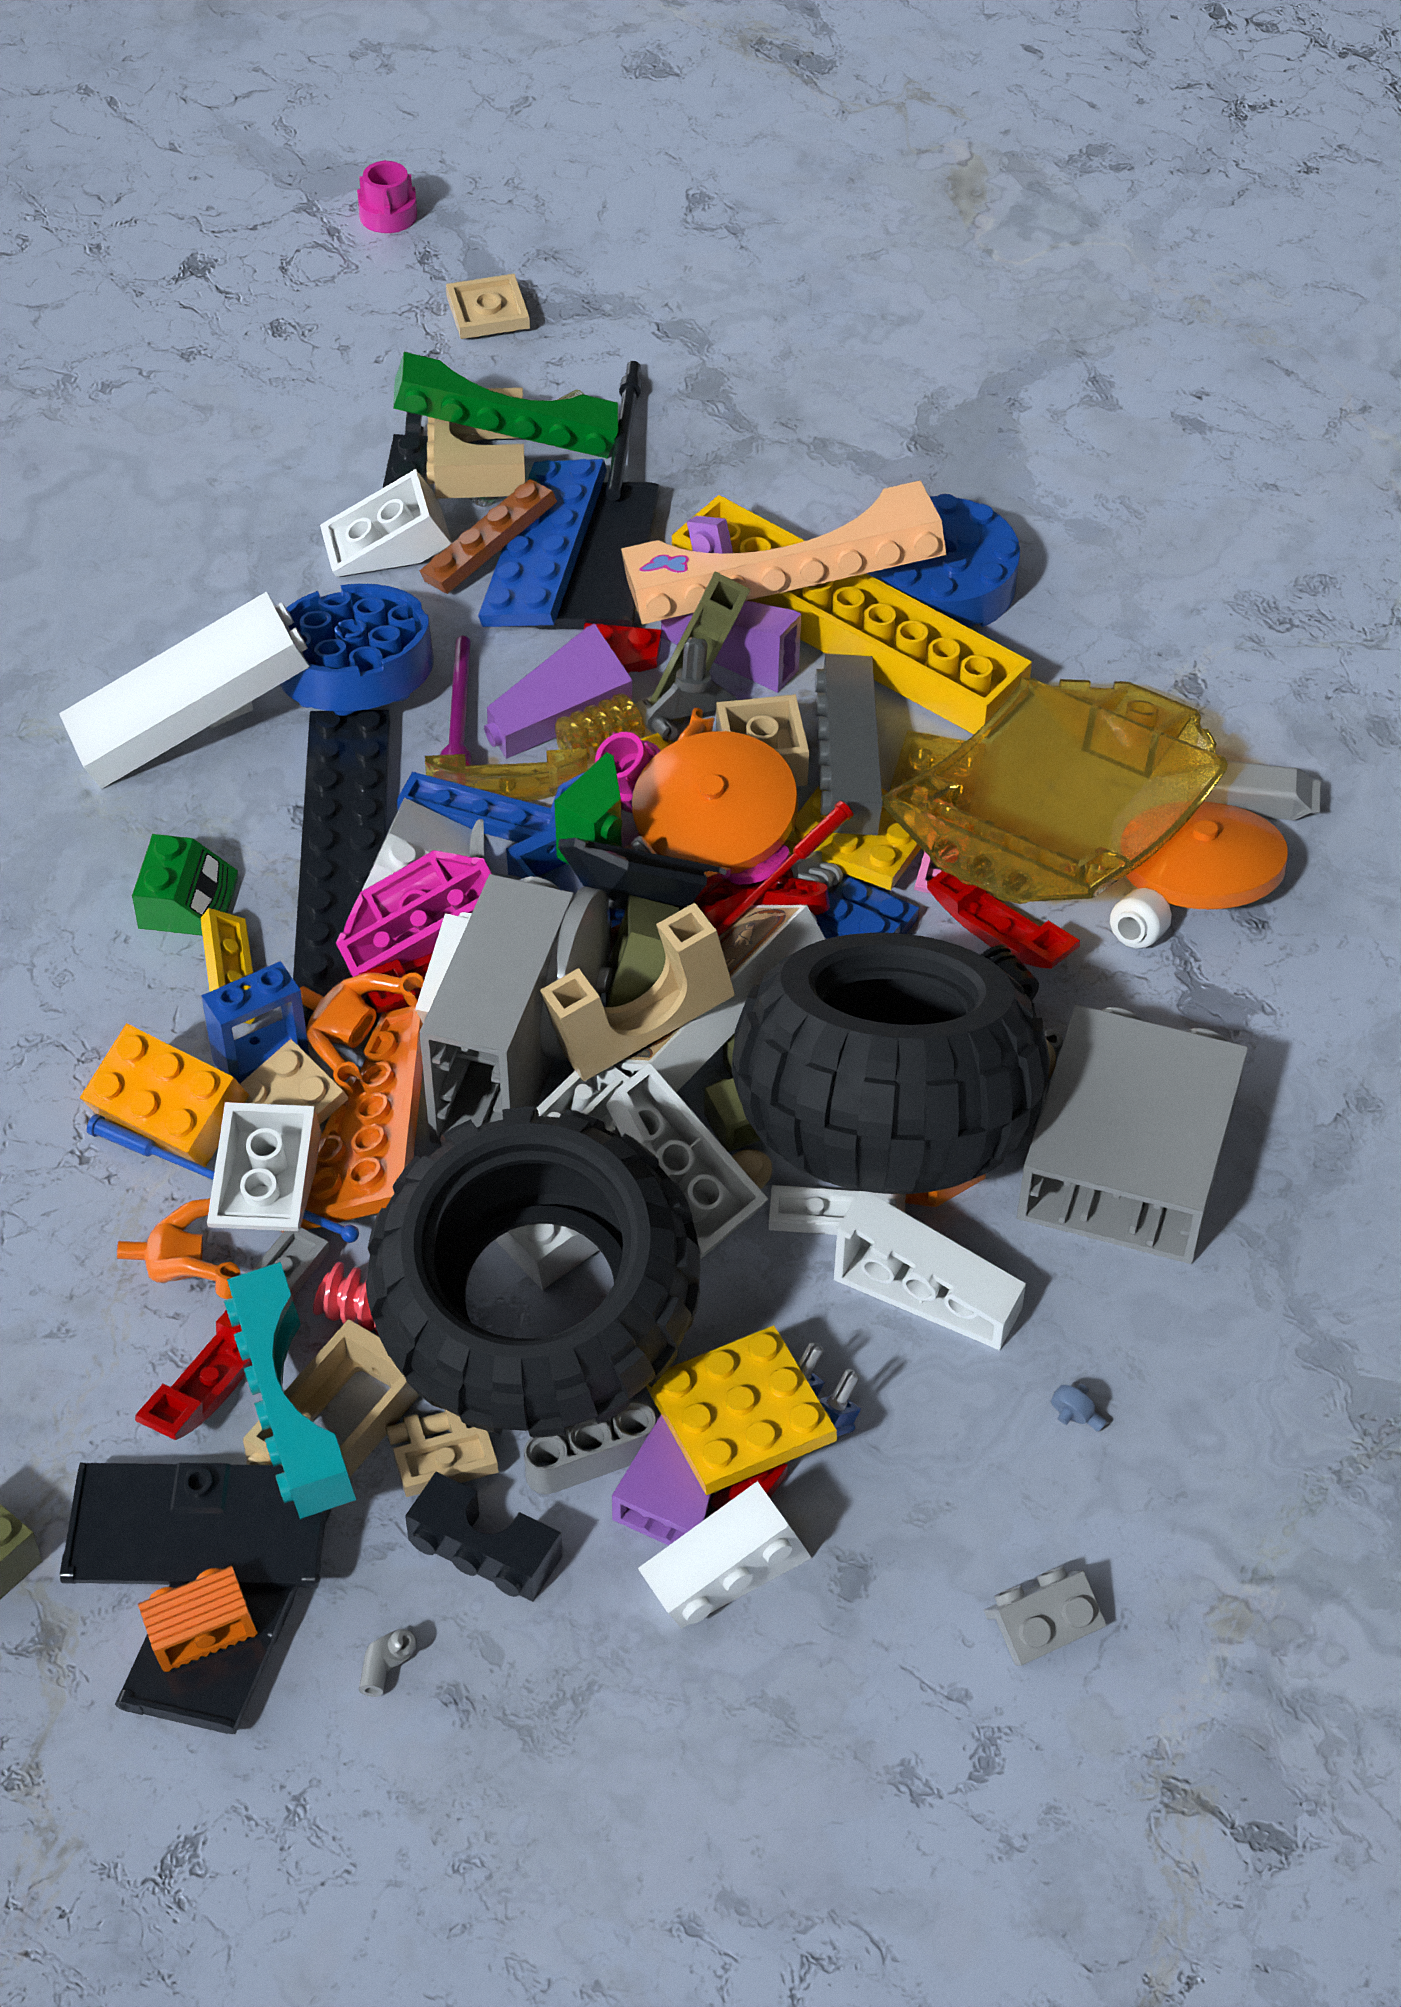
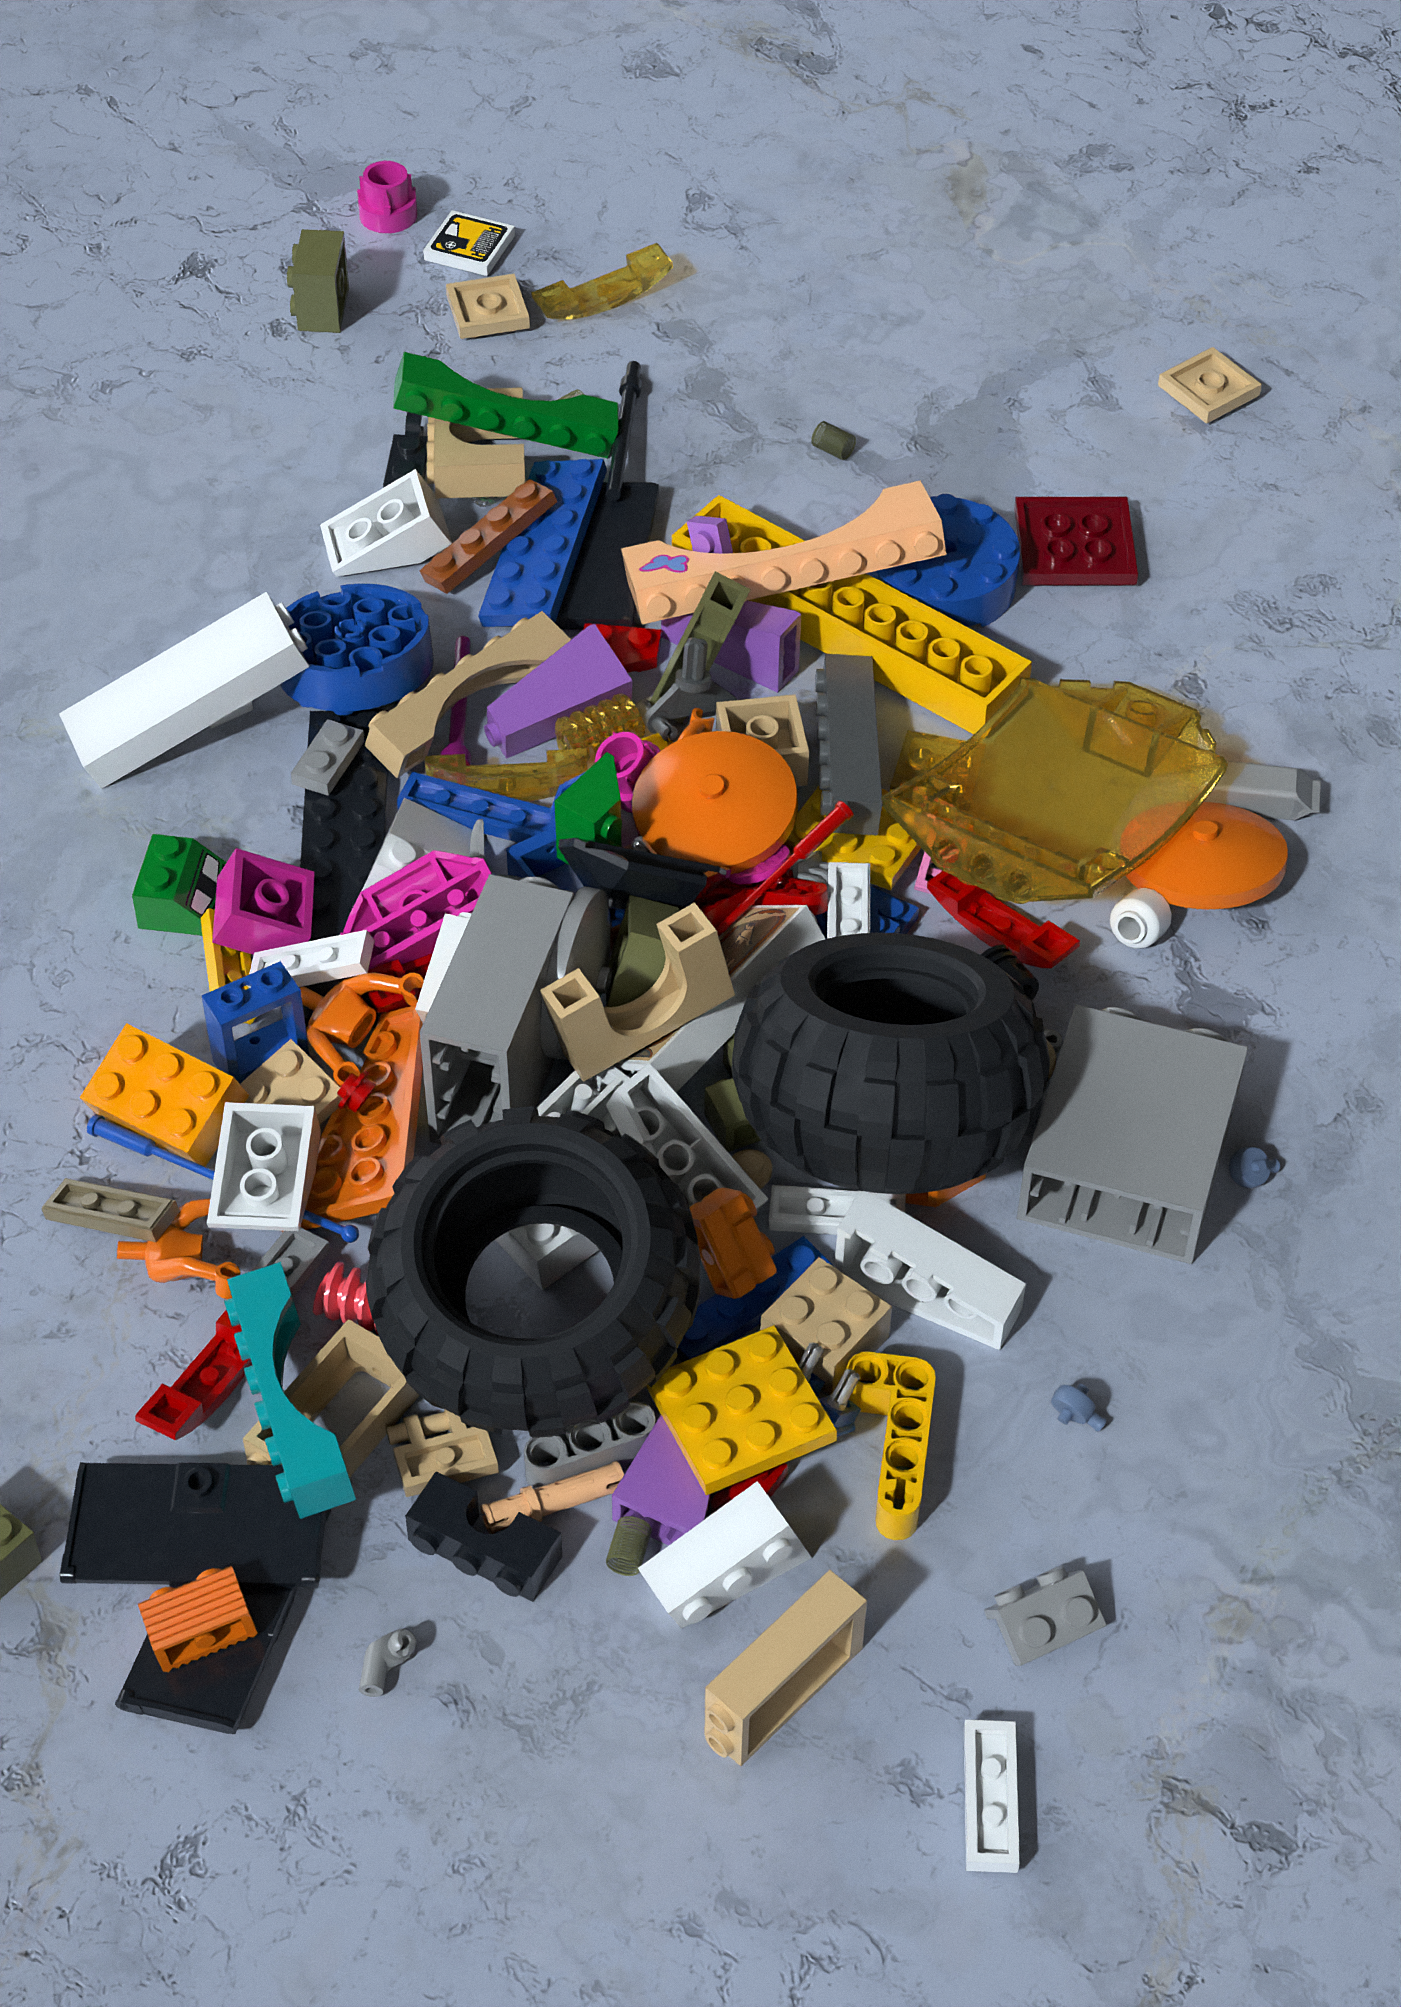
(110, 1210): none -> dark tan tile
(262, 903): none -> dark pink brick
(319, 280): none -> olive brick
(321, 958): none -> white plate
(327, 757): none -> light grey plate
(355, 1091): none -> red plate
(406, 732): none -> tan arch
(469, 243): none -> tile
(552, 1497): none -> light nougat pin
(608, 291): none -> clear yellow slope
(617, 1538): none -> olive piece
(727, 1319): none -> blue plate
(731, 1243): none -> orange brick
(784, 1668): none -> tan piece
(832, 1312): none -> tan brick
(841, 436): none -> olive piece
(848, 898): none -> white tile
(902, 1447): none -> yellow beam
(991, 1796): none -> white plate
(1075, 541): none -> dark red plate
(1209, 385): none -> tan plate
(1251, 1167): none -> sand blue piece

